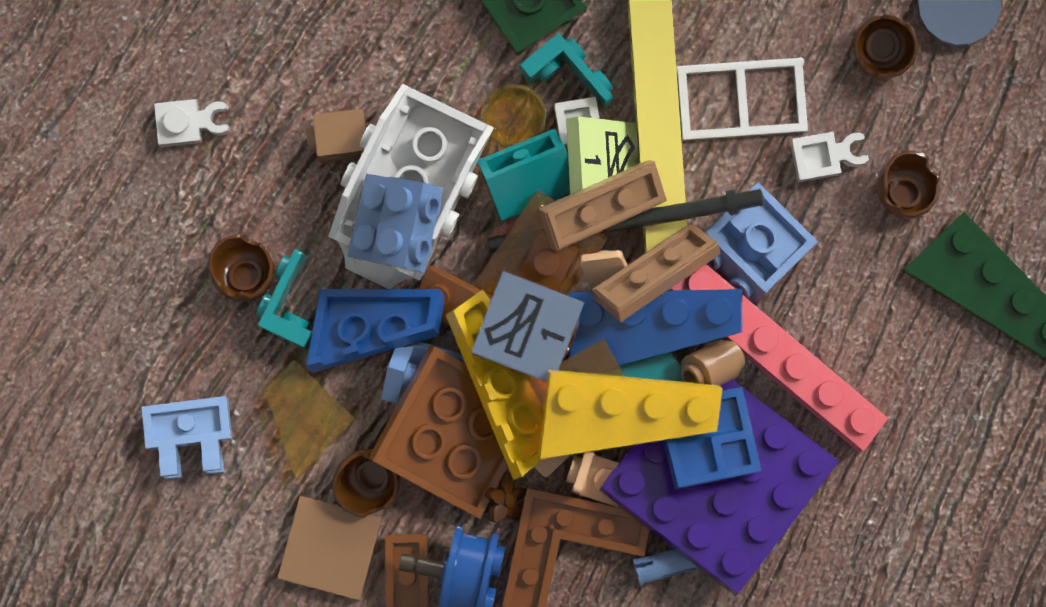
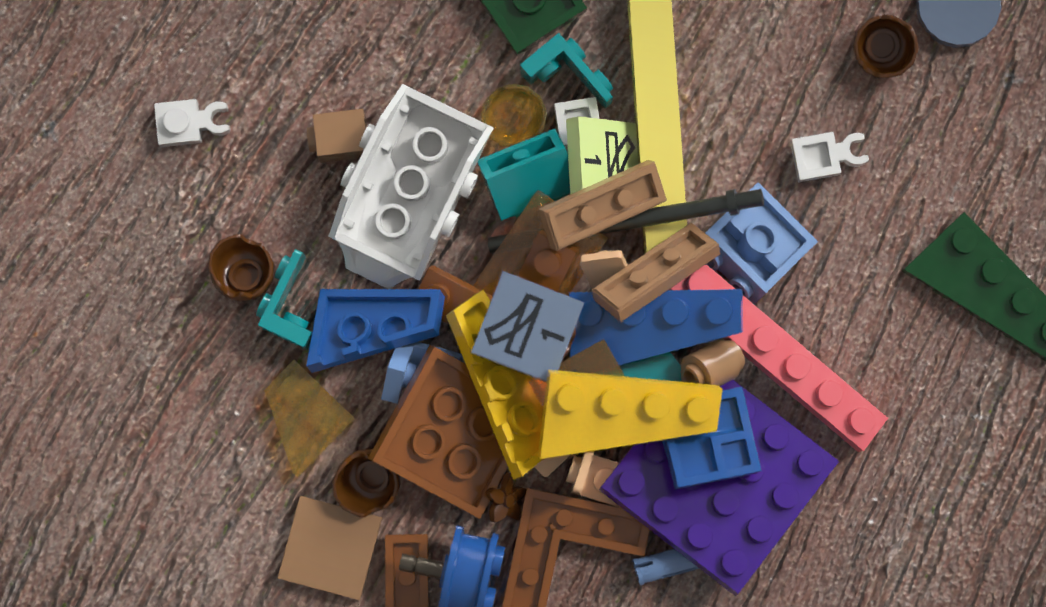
(187, 424): light blue plate -> none
(395, 222): medium blue plate -> none
(744, 129): white window -> none
(908, 185): reddish brown hair -> none

